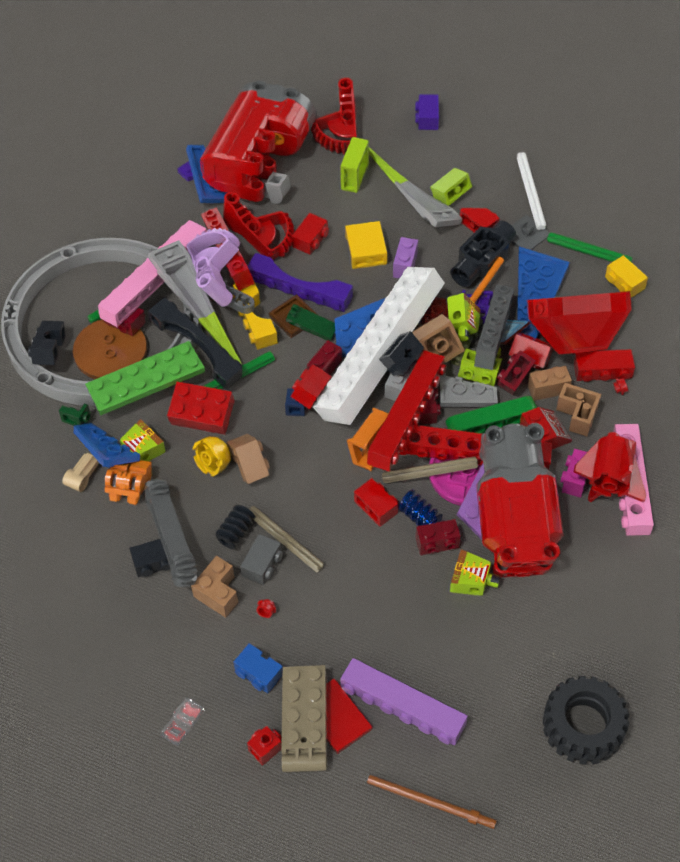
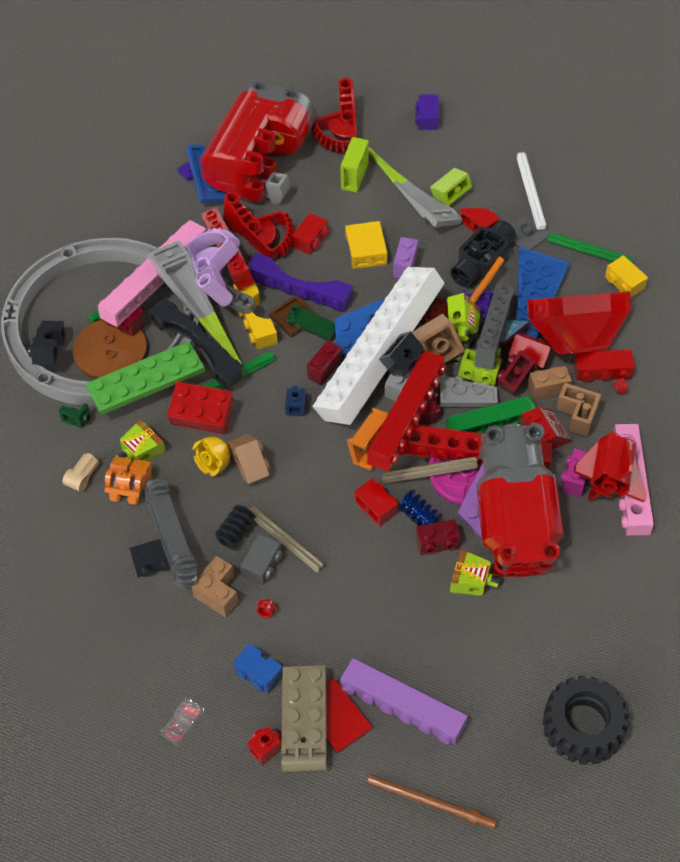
(103, 447): blue wing -> none
(311, 386): red brick -> none

